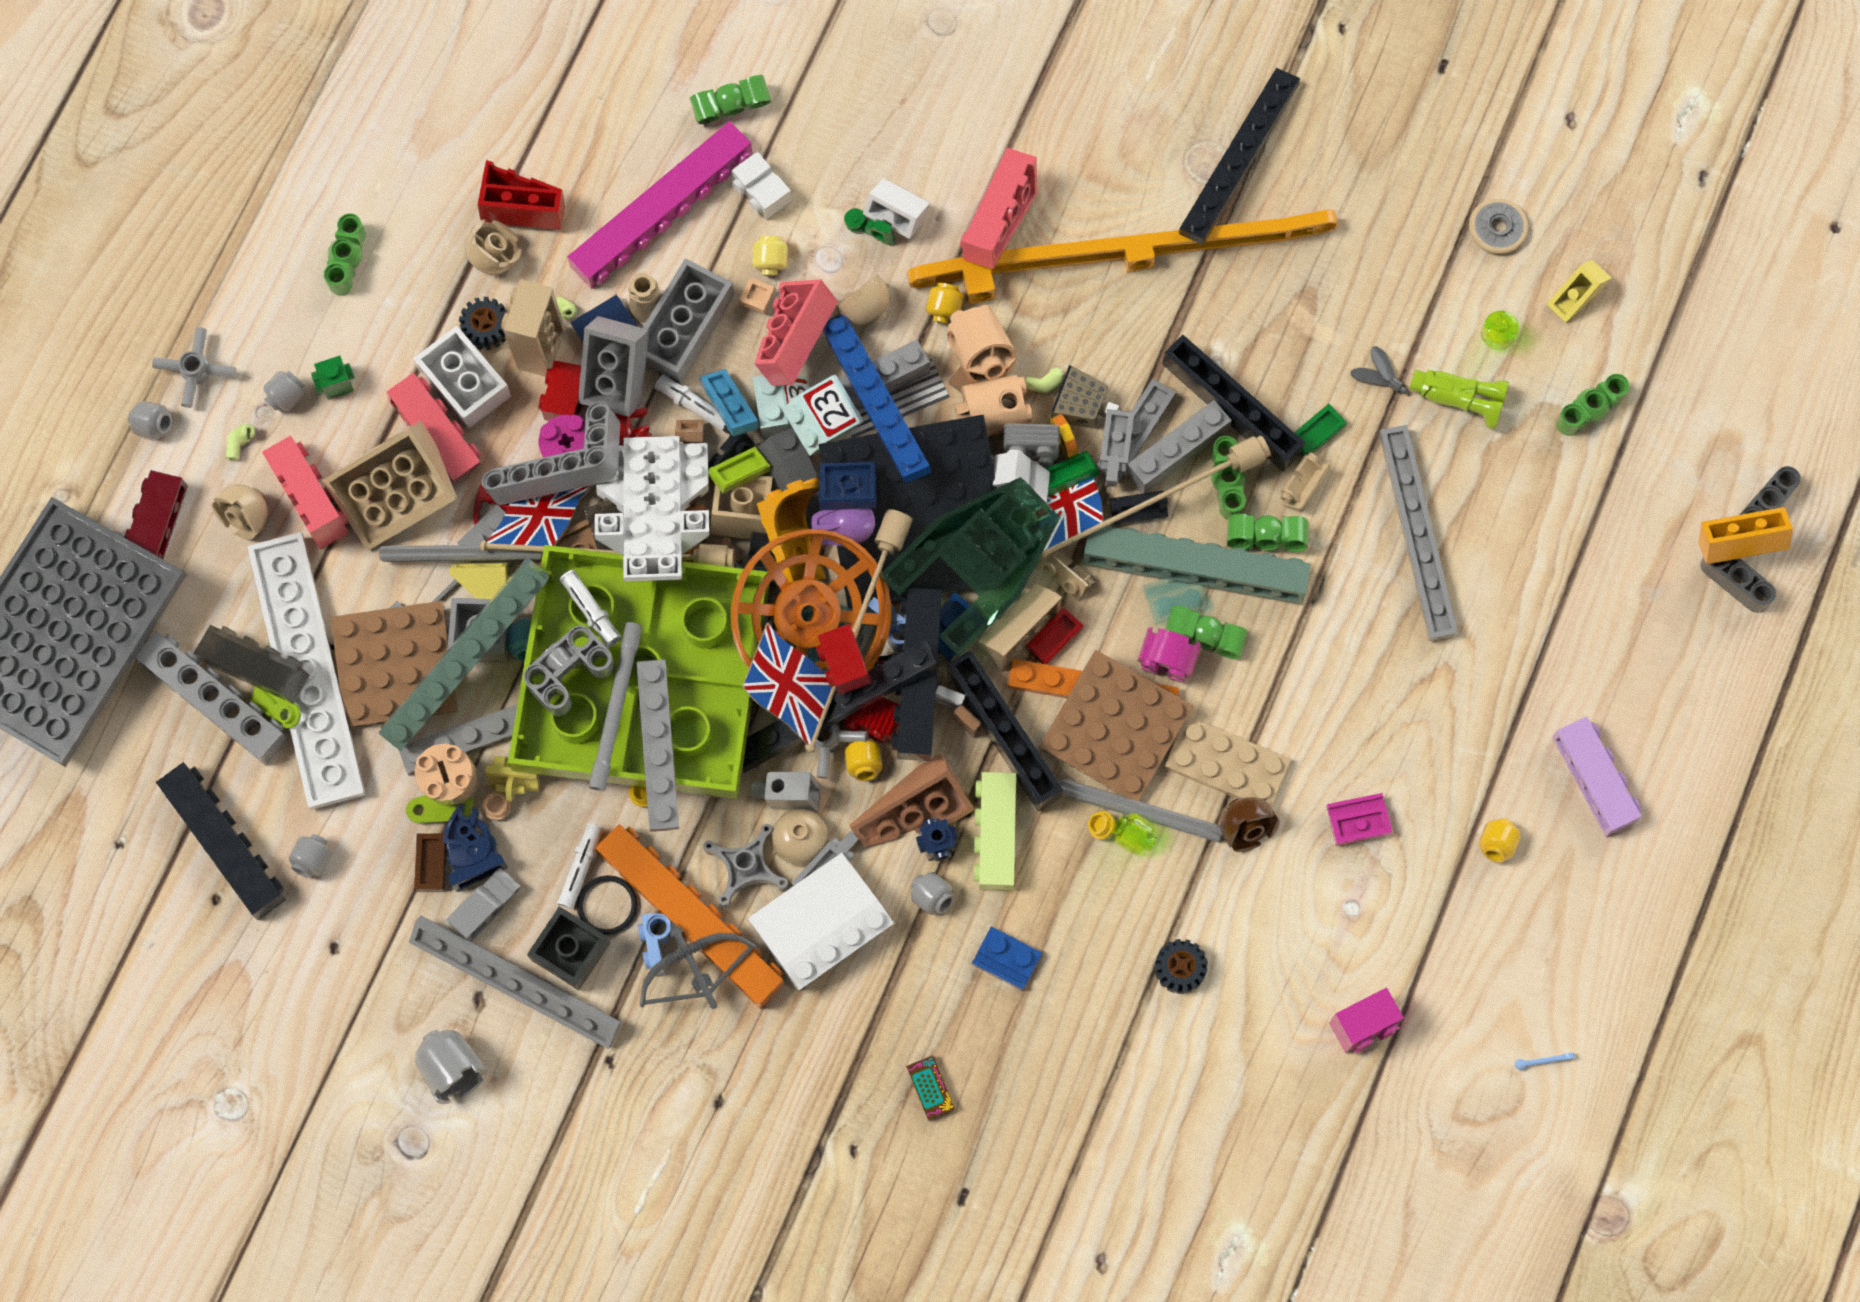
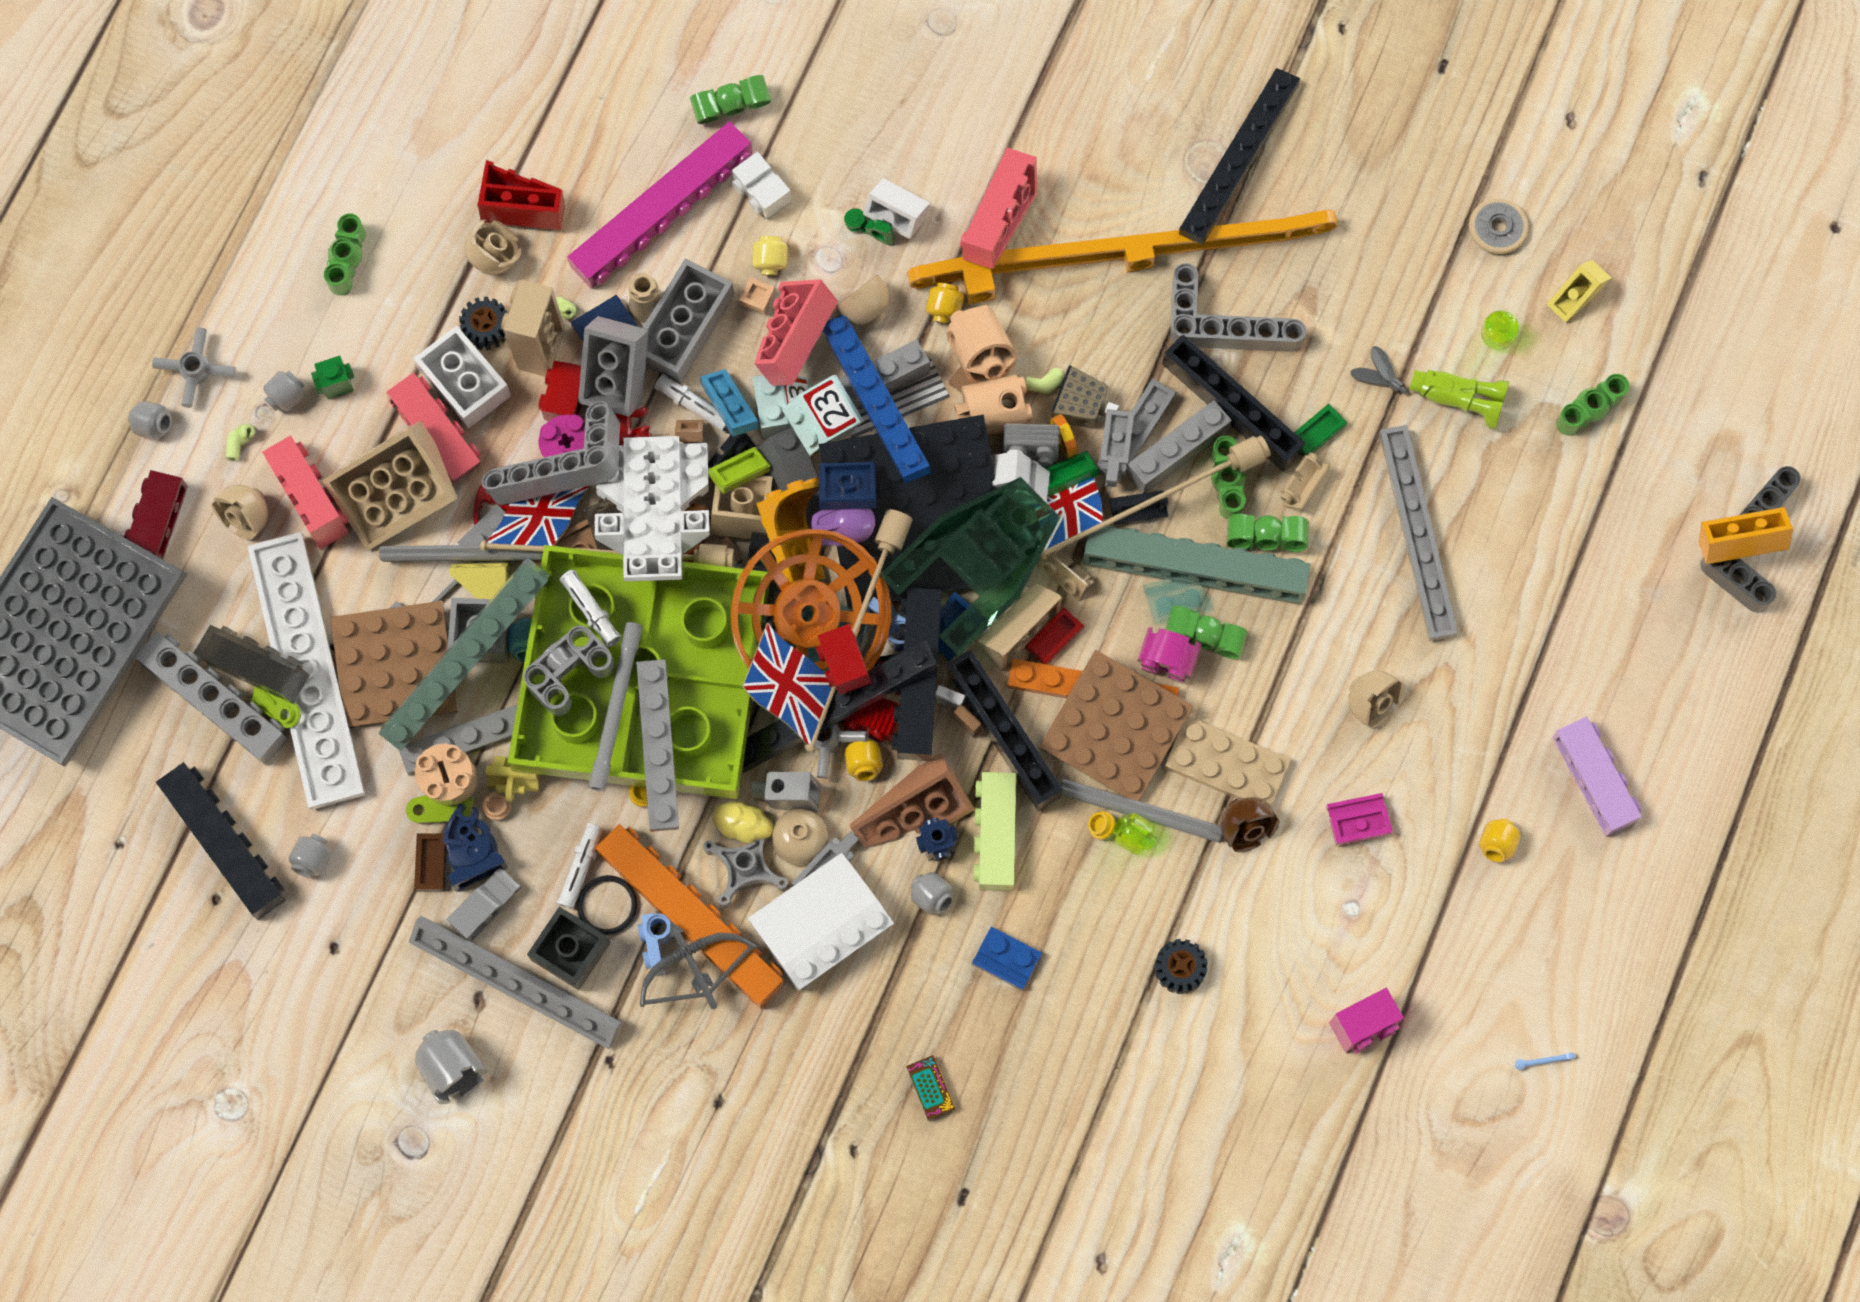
(742, 822): none -> light yellow arm
(1225, 324): none -> light grey beam
(1373, 696): none -> tan cylinder

